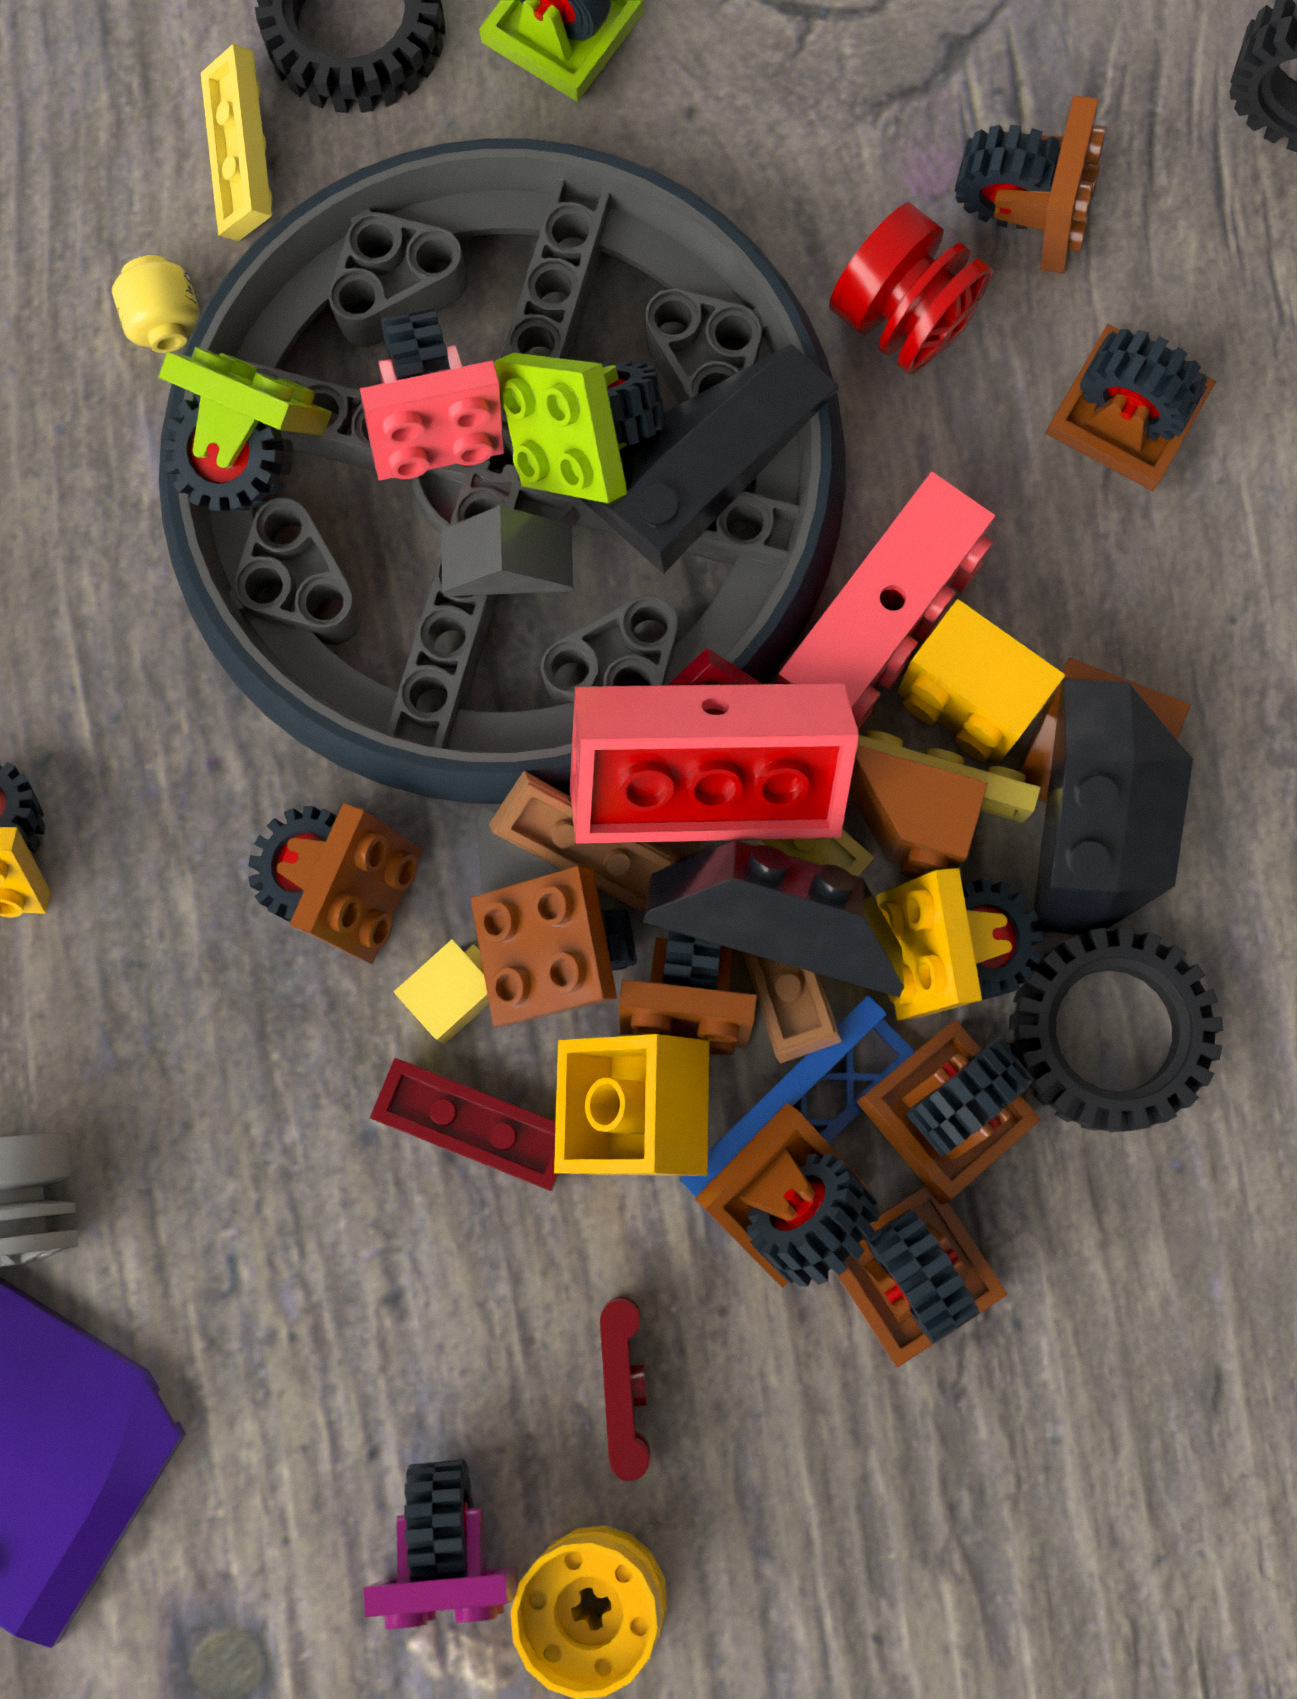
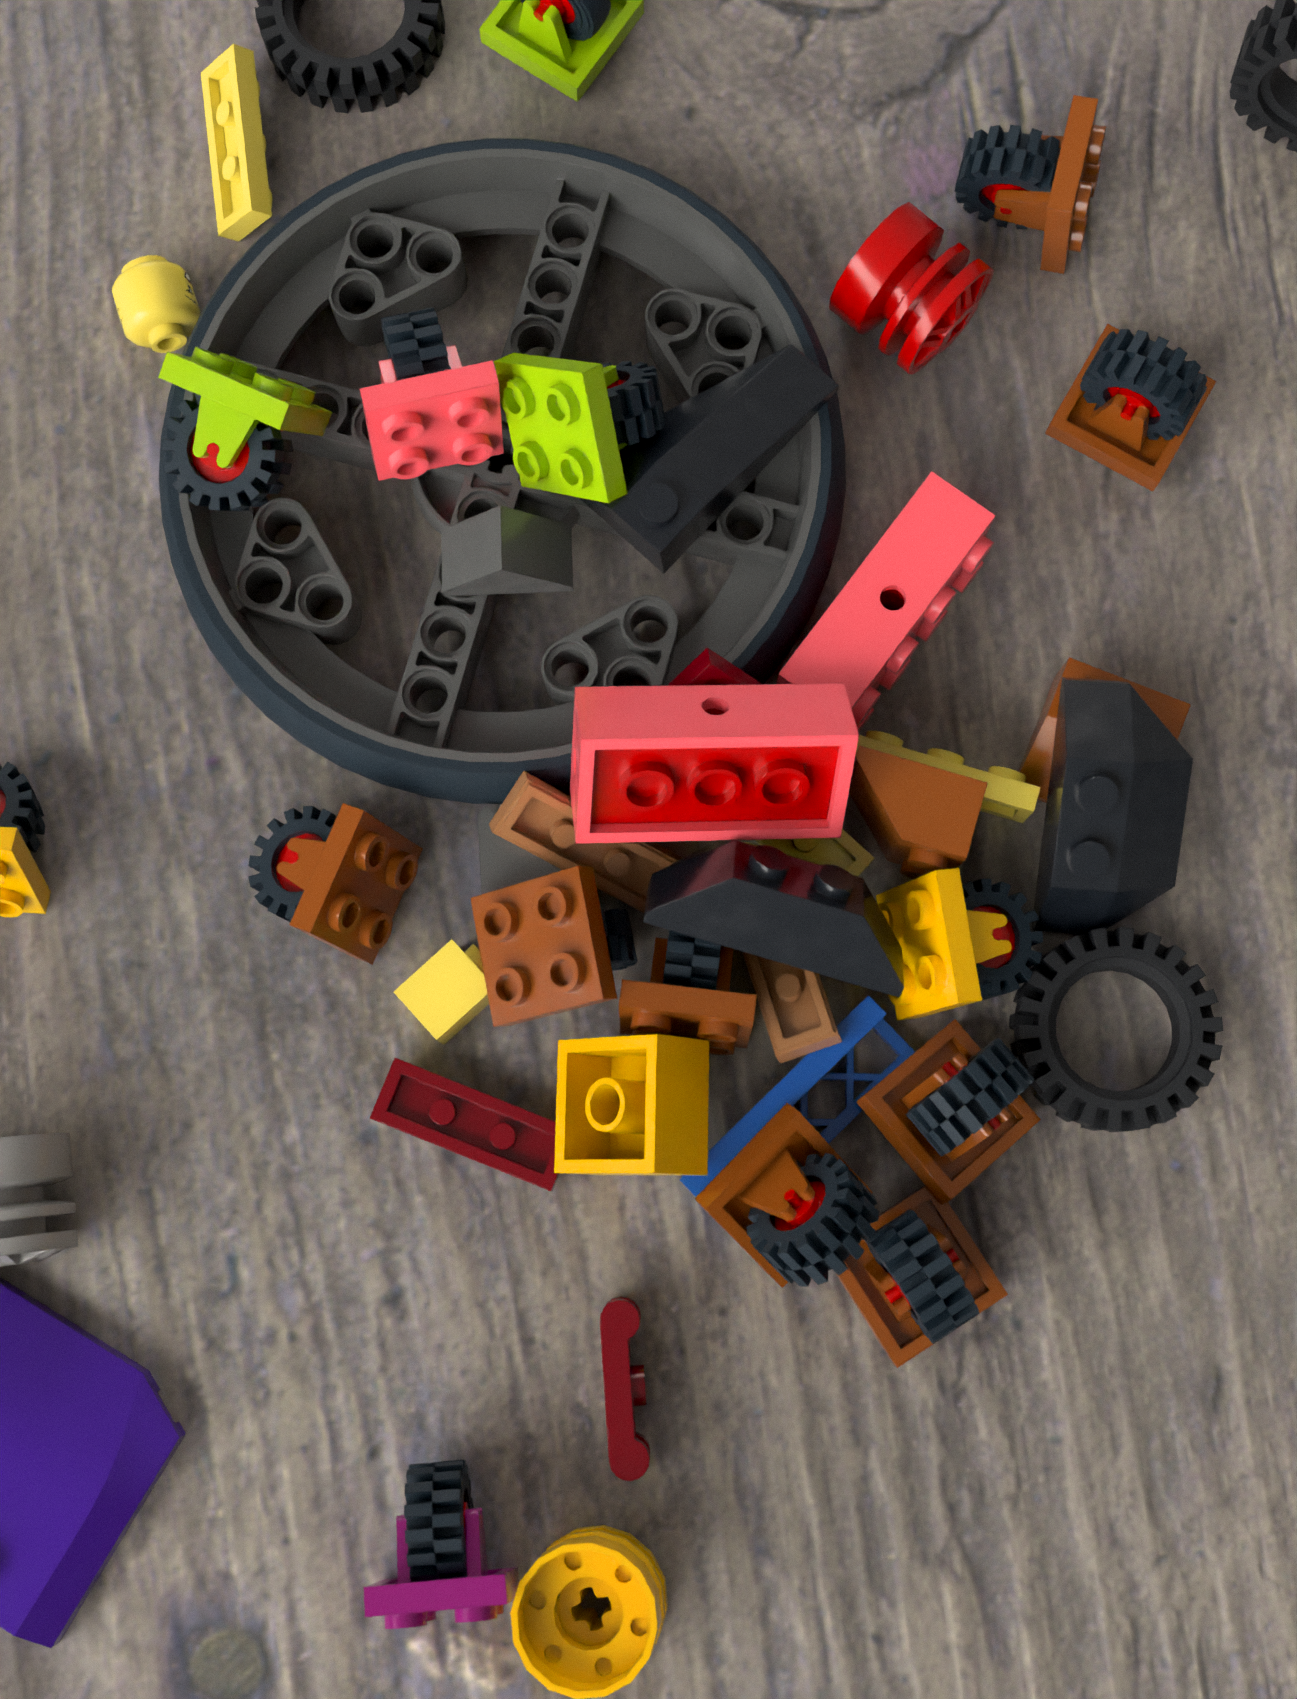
(977, 683): yellow brick -> none

